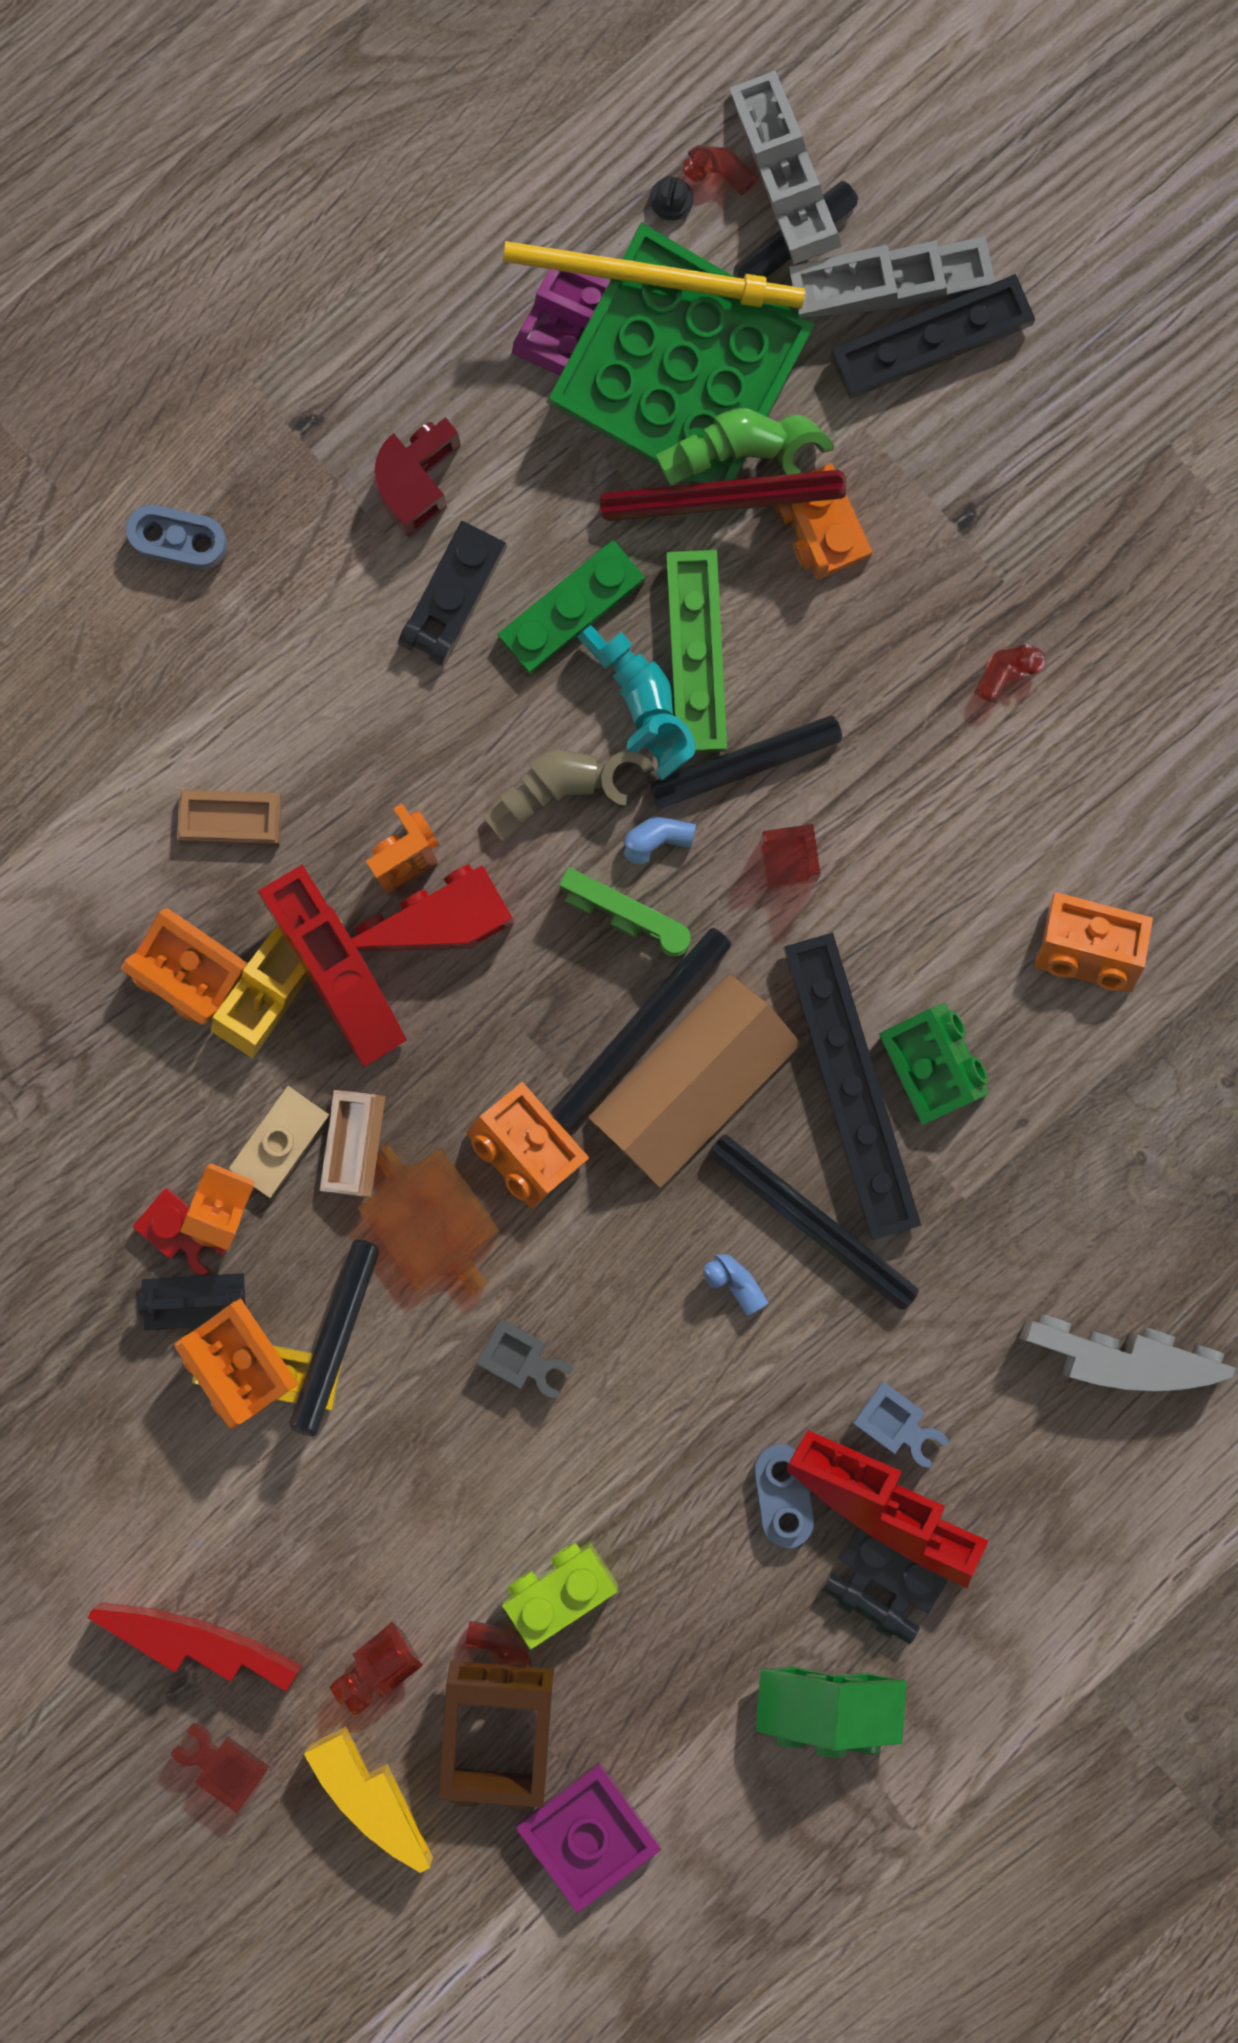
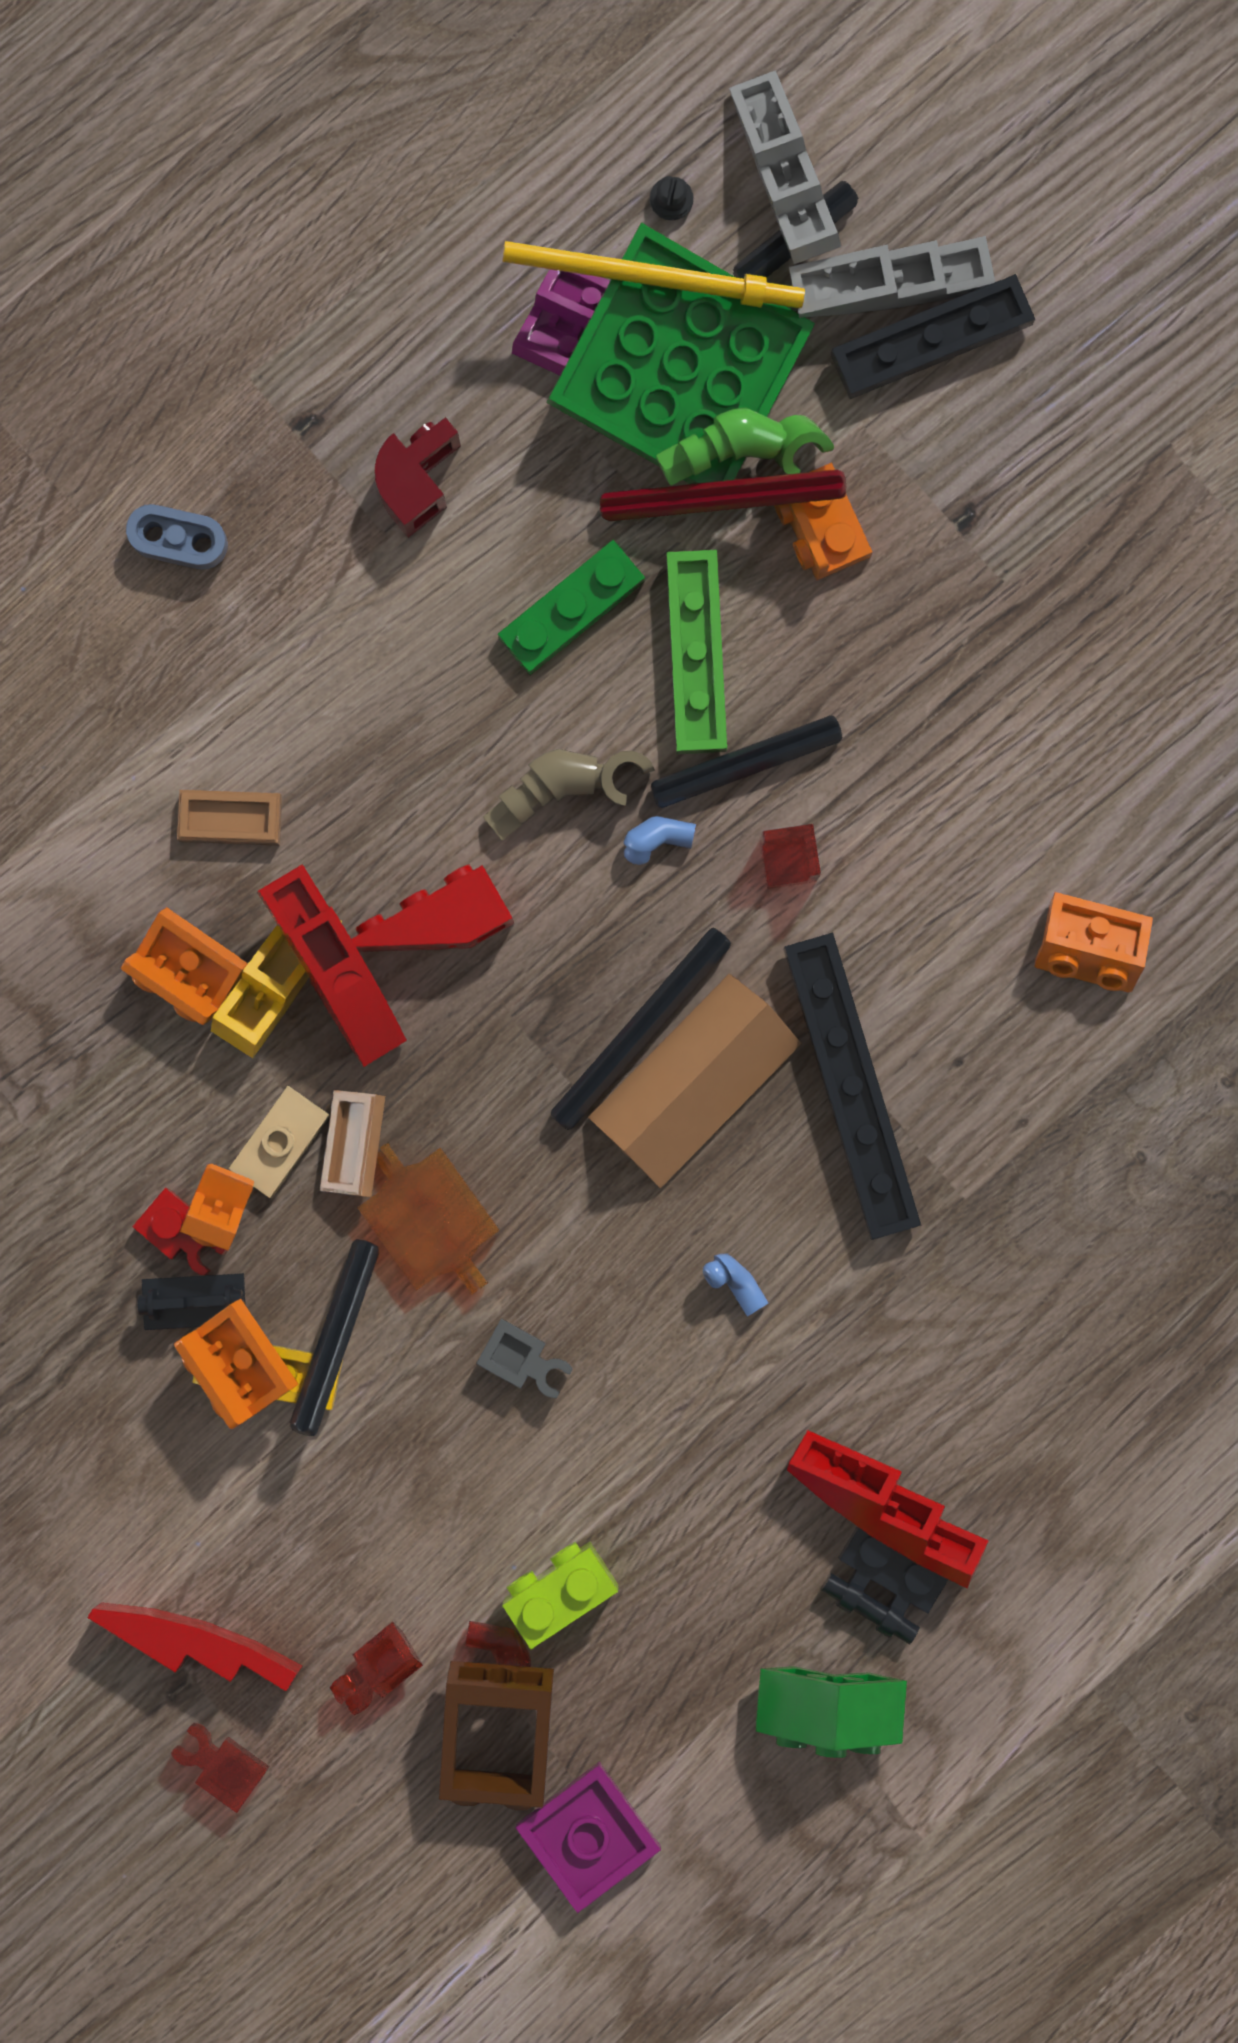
(369, 1799): yellow slope -> none
(403, 859): orange bracket -> none
(453, 592): black plate -> none
(525, 1145): orange bracket -> none
(627, 914): bright green plate -> none
(648, 701): teal piece -> none
(719, 161): clear red arm -> none
(782, 1497): sand blue plate -> none
(814, 1222): black axle -> none
(894, 1420): sand blue plate -> none
(935, 1062): green bracket -> none
(1008, 665): clear red arm -> none
(1143, 1365): light grey slope -> none

